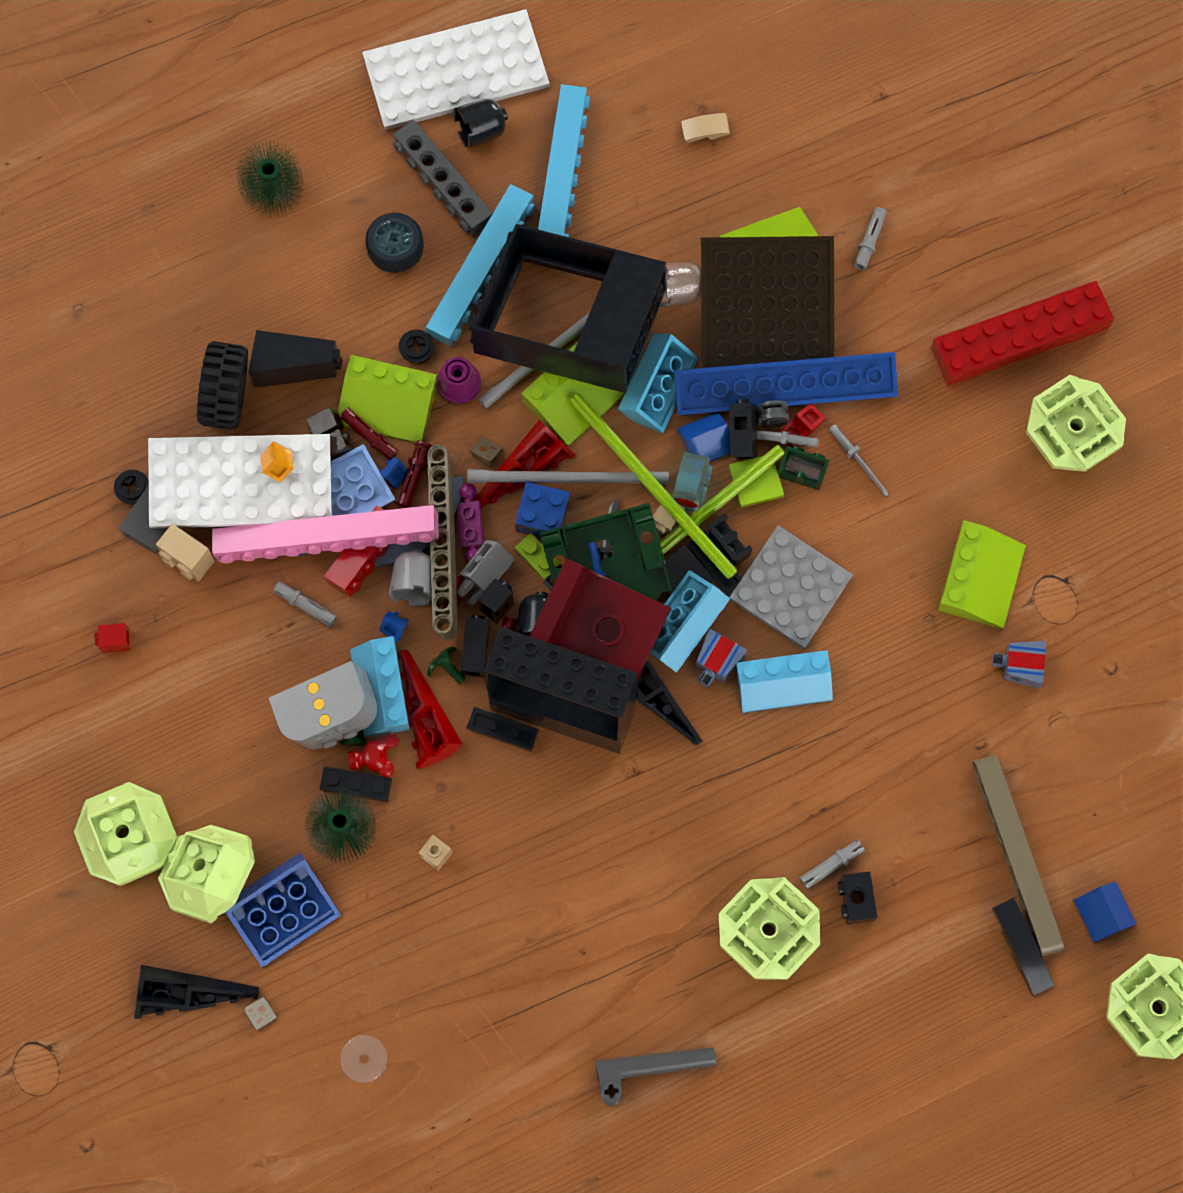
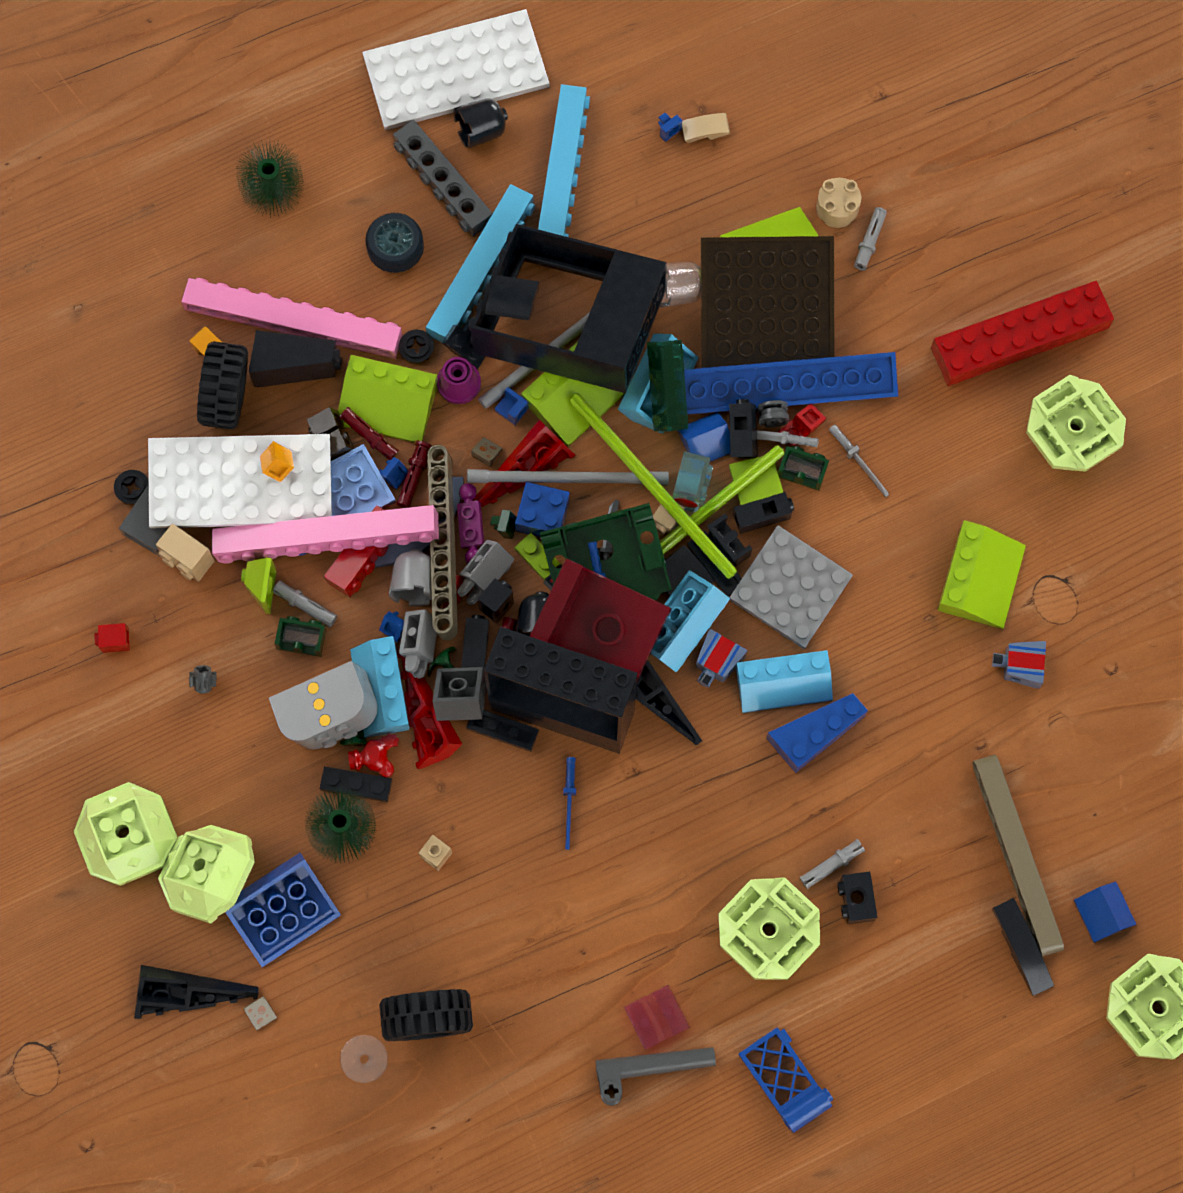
(202, 339): none -> light orange panel
(202, 679): none -> dark grey gear
(260, 581): none -> lime slope
(291, 318): none -> bright pink brick
(300, 636): none -> dark green window
(418, 642): none -> light grey hinge
(426, 1015): none -> black tyre
(459, 343): none -> black hinge
(459, 693): none -> dark grey brick
(504, 524): none -> dark green tile
(512, 297): none -> black slope
(512, 406): none -> blue panel
(569, 791): none -> blue sword
(657, 1017): none -> clear pink slope
(667, 385): none -> clear green brick
(669, 126): none -> blue tile
(763, 512): none -> black brick
(805, 1105): none -> blue piece
(813, 733): none -> blue wedge
(838, 202): none -> tan brick

